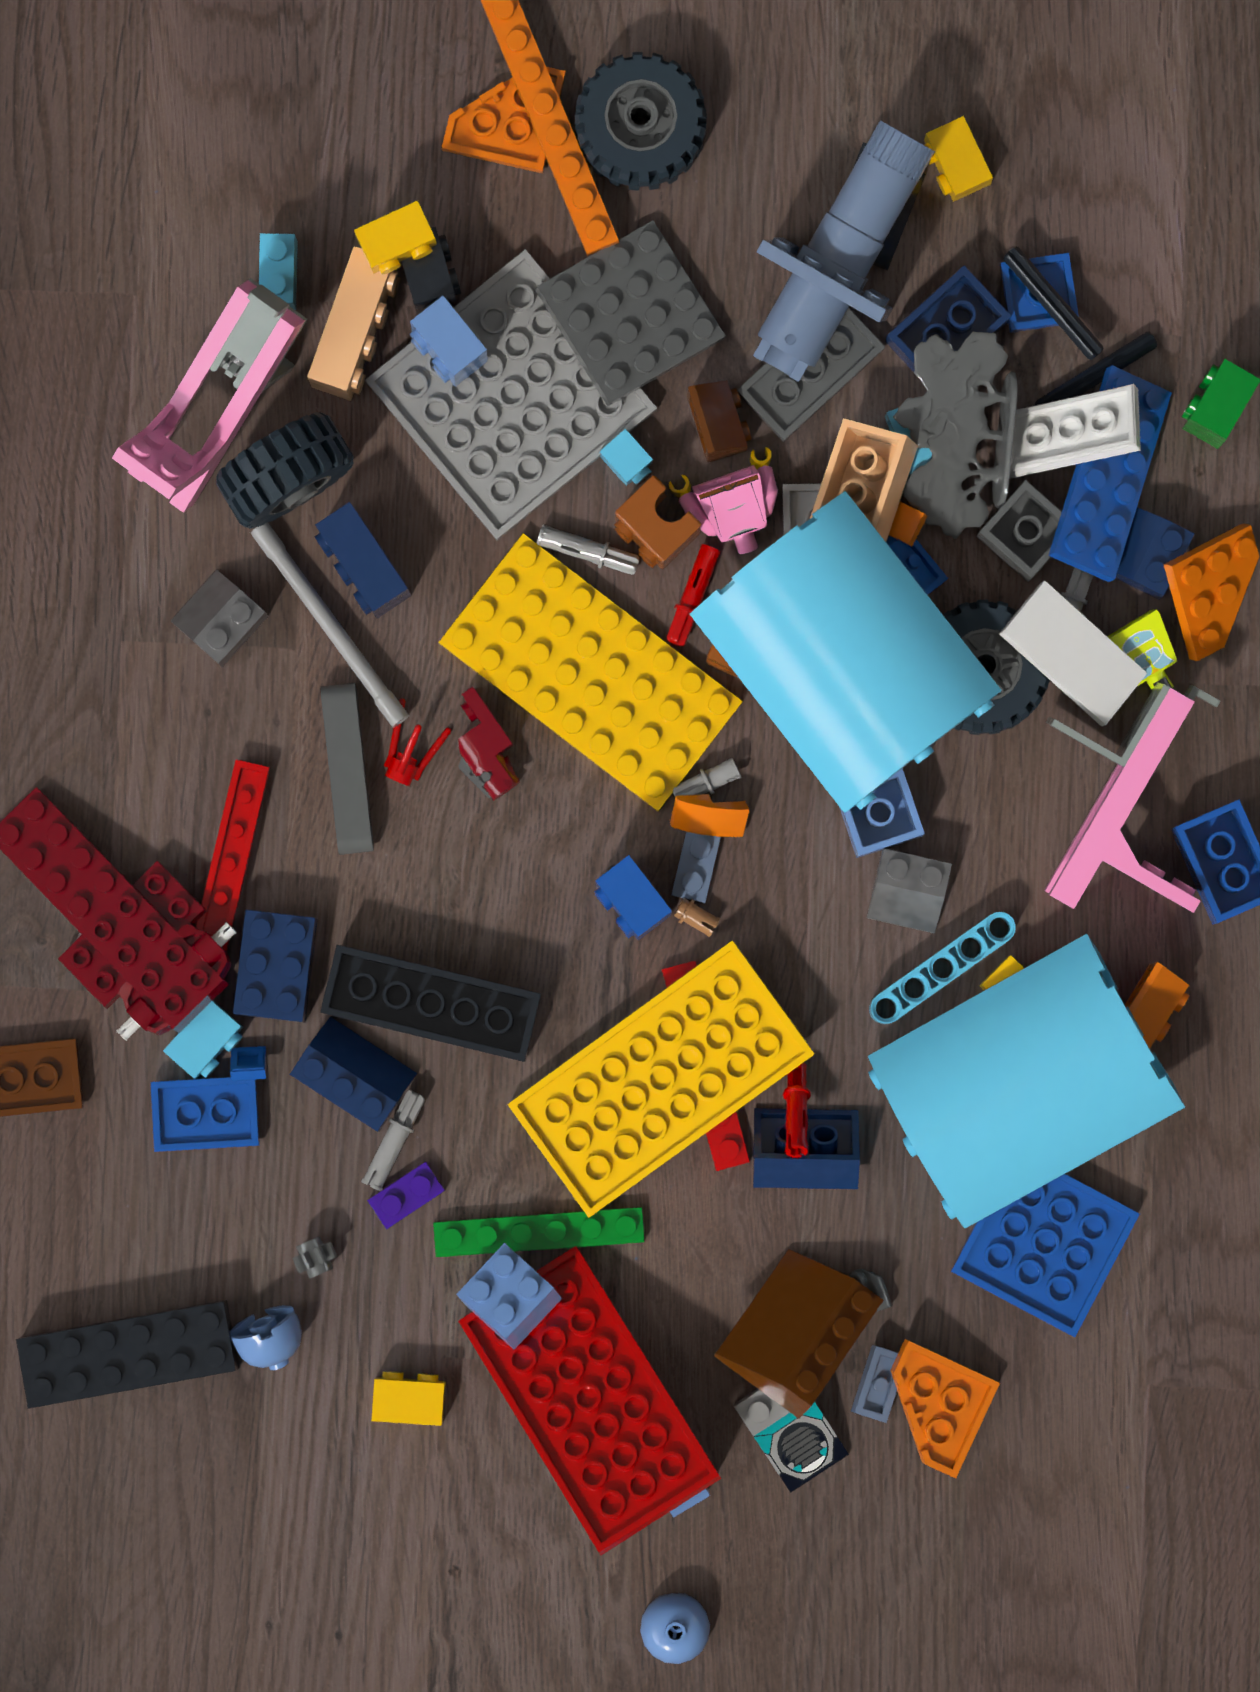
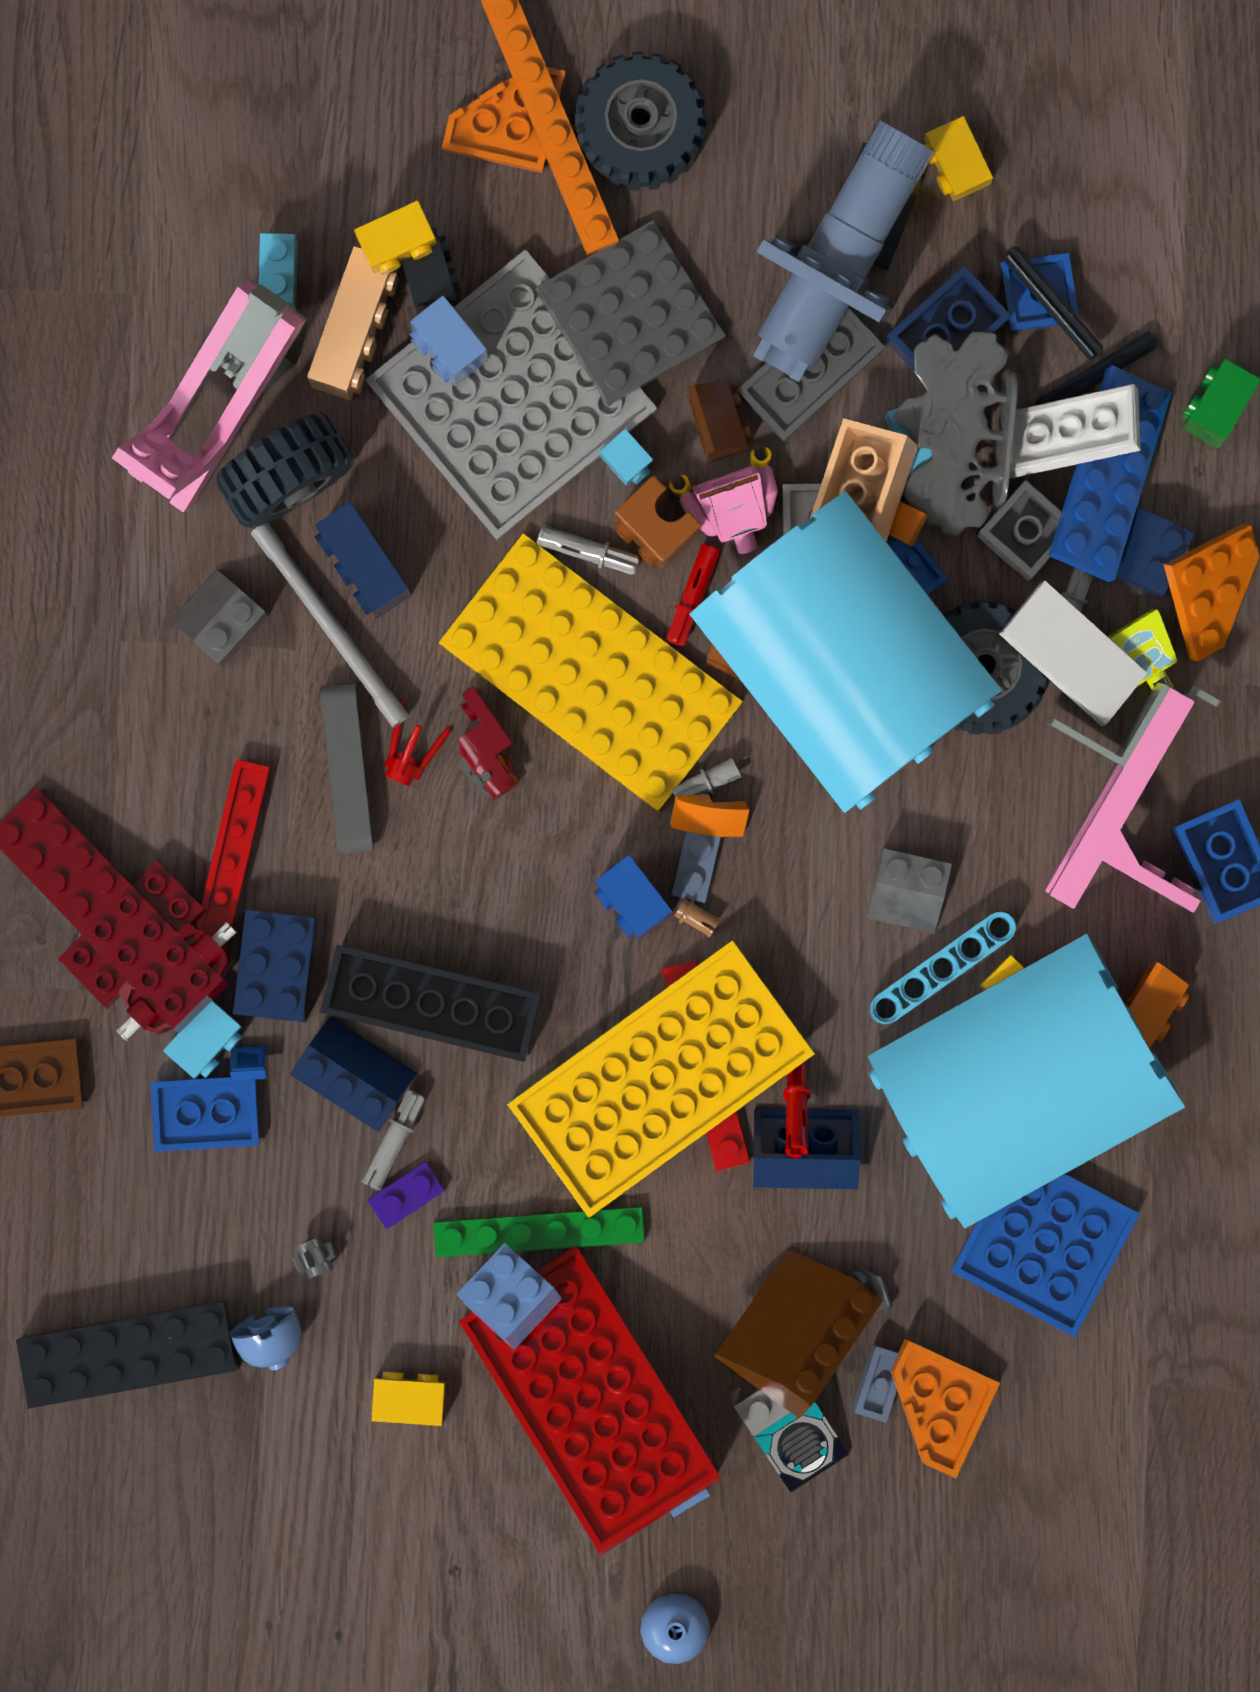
(885, 820): medium blue brick -> none

